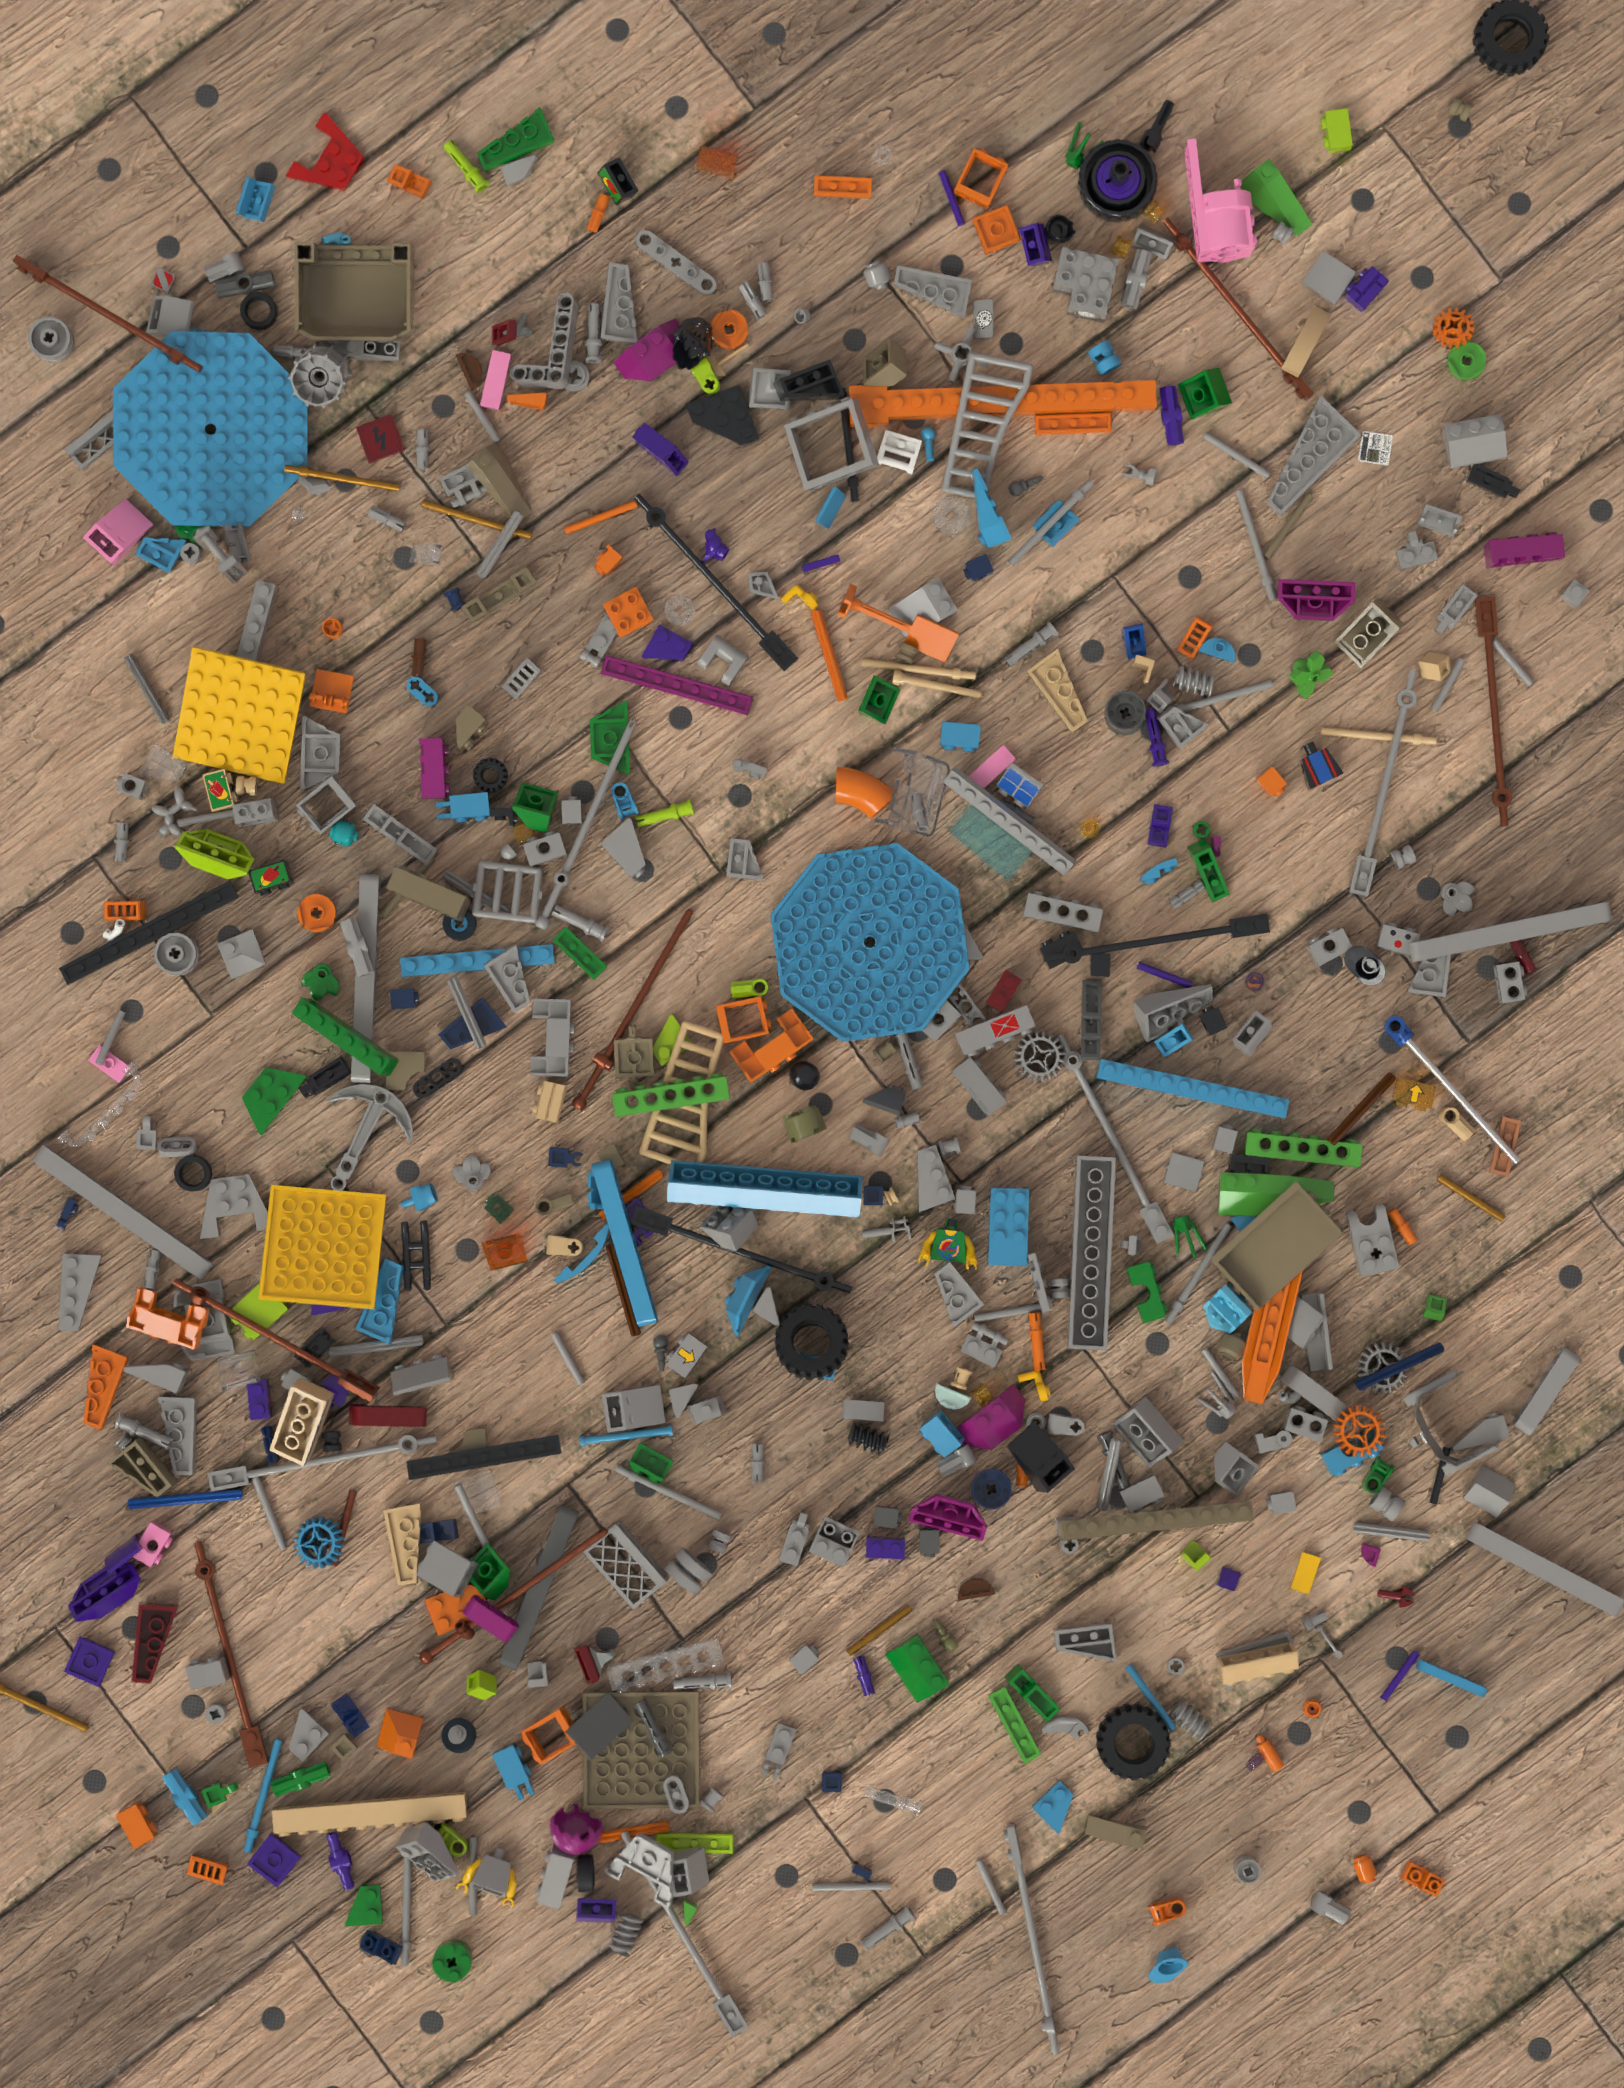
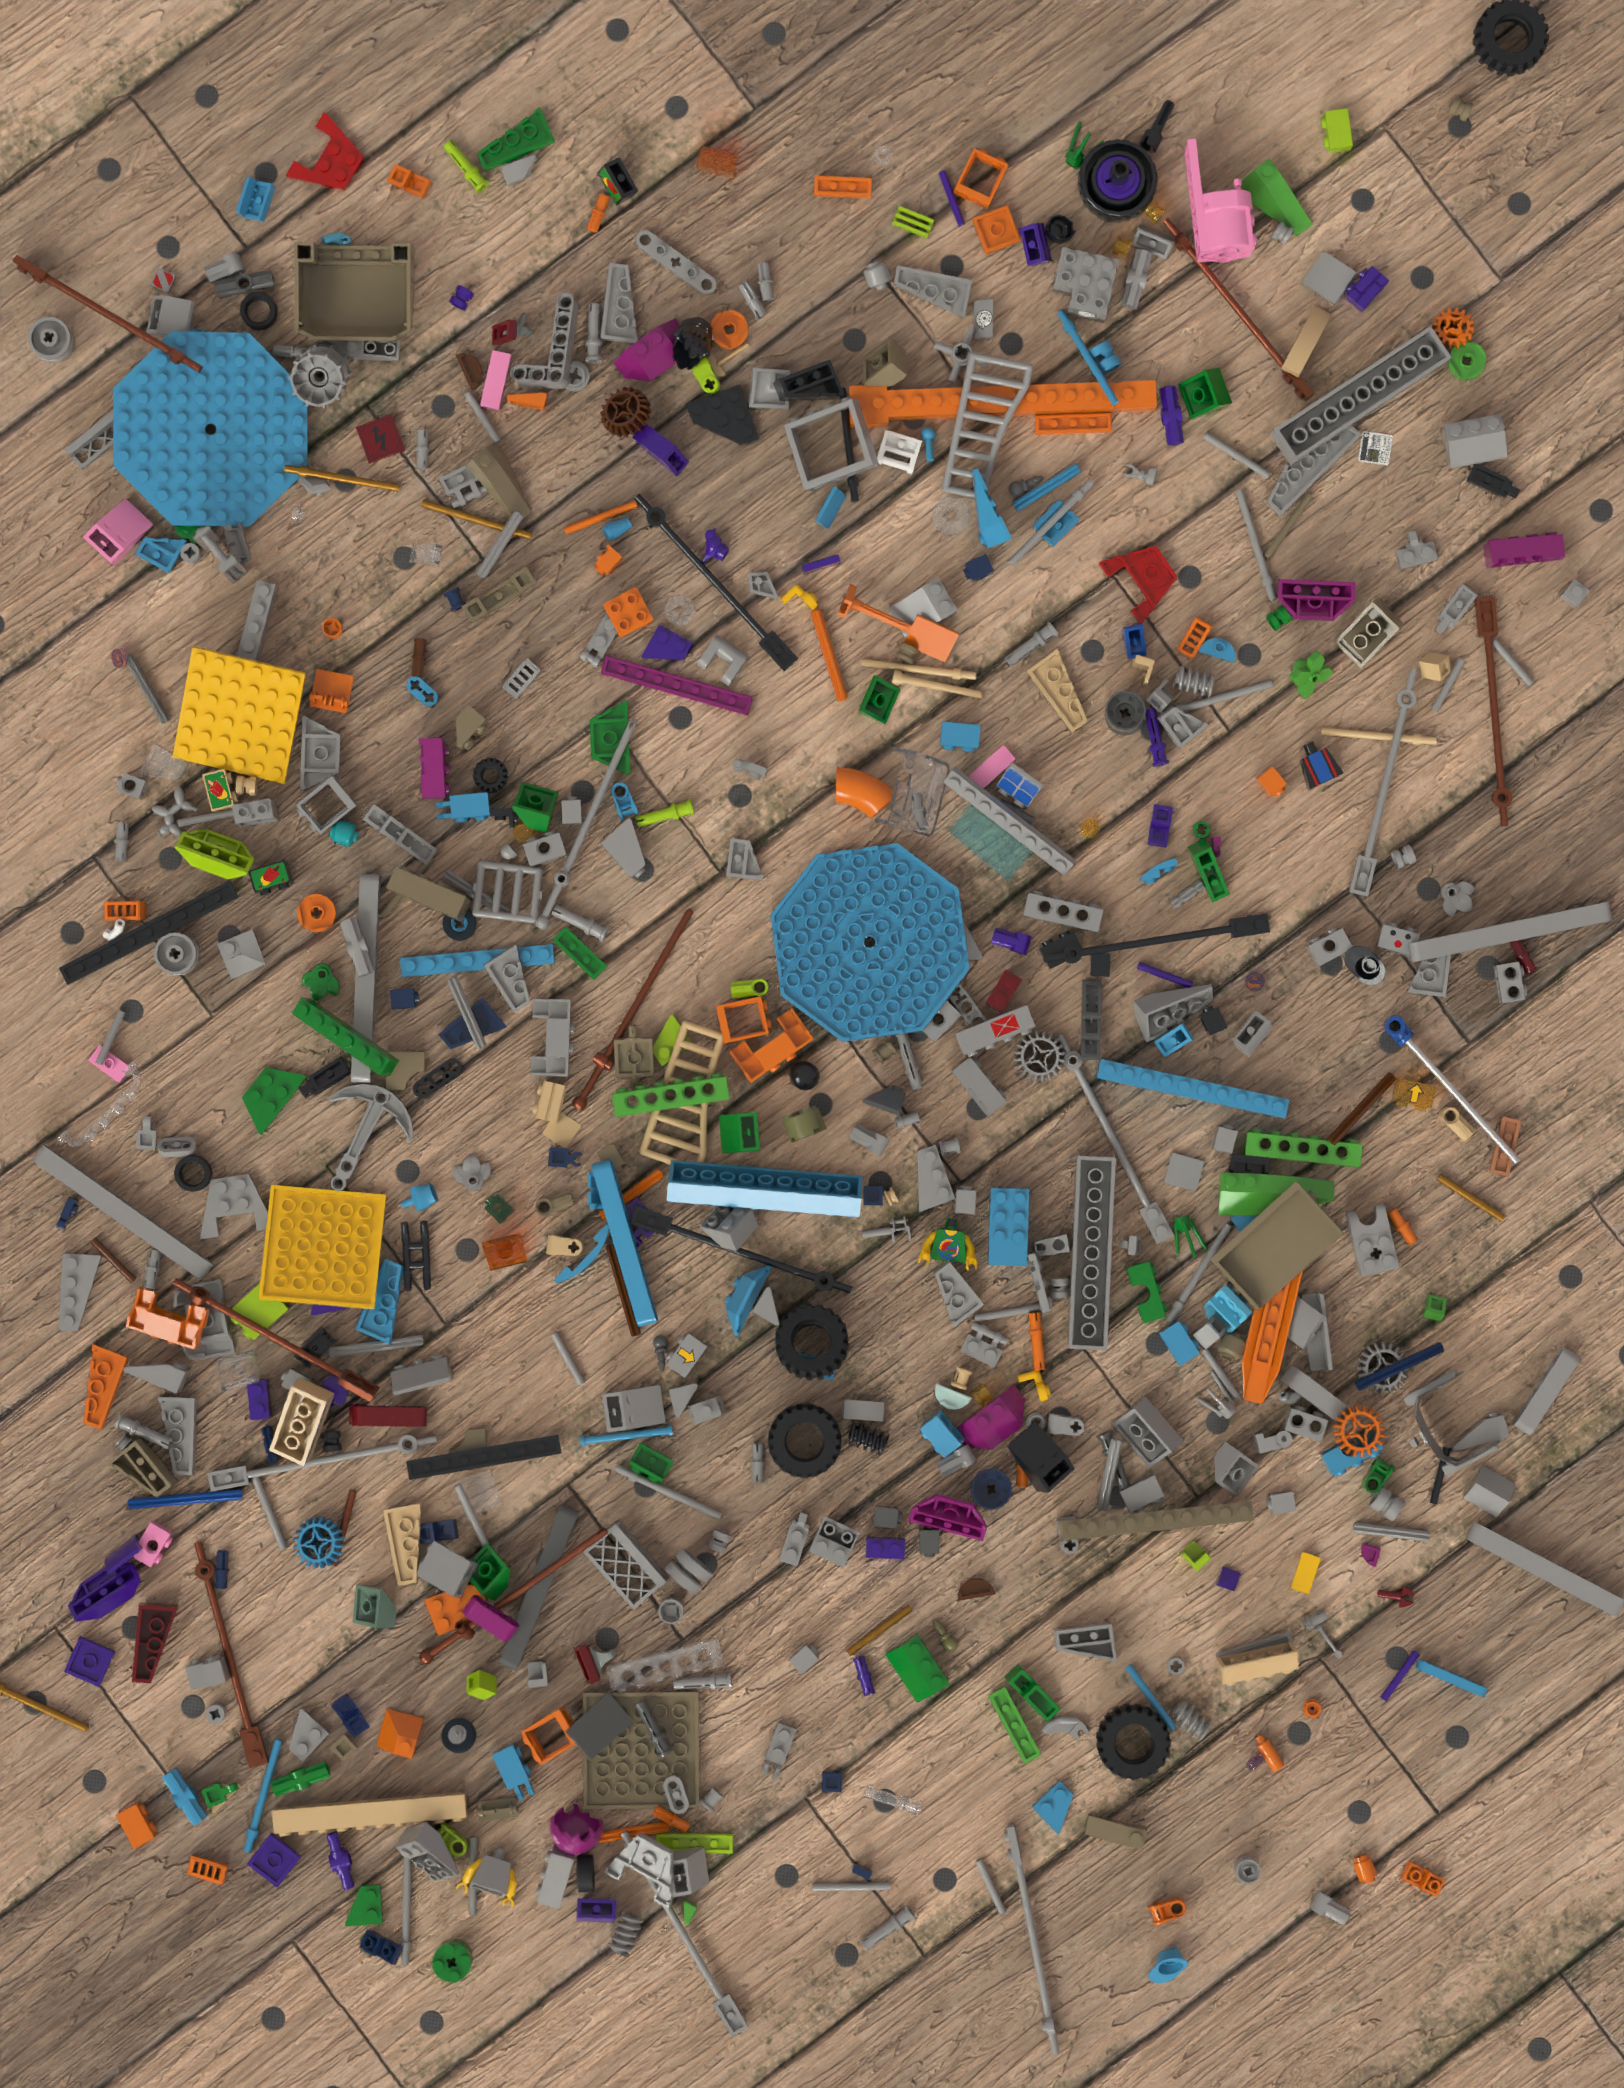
(113, 1260): none -> reddish brown bar
(119, 658): none -> tile
(222, 1569): none -> dark blue axle
(373, 1608): none -> sand green slope
(386, 518): light grey axle -> none
(462, 296): none -> dark purple wheel
(497, 1809): none -> dark tan hinge
(562, 1132): none -> tan sticker
(616, 528): none -> dark azure cone
(625, 412): none -> reddish brown gear
(671, 1610): none -> light grey wheel
(671, 1819): none -> orange axle
(739, 1132): none -> green slope
(778, 1440): none -> black tyre
(798, 315): light grey hinge -> none
(916, 215): none -> lime tile
(1015, 941): none -> dark purple piece
(1046, 487): none -> dark azure axle
(1052, 1245): none -> light grey leg
(1070, 328): none -> dark azure bar
(1150, 574): none -> red wing
(1179, 1342): none -> dark azure brick
(1209, 1332): none -> light grey brick
(1278, 618): none -> green wheel
(1360, 395): none -> light grey brick
(1439, 520): light grey hinge -> none

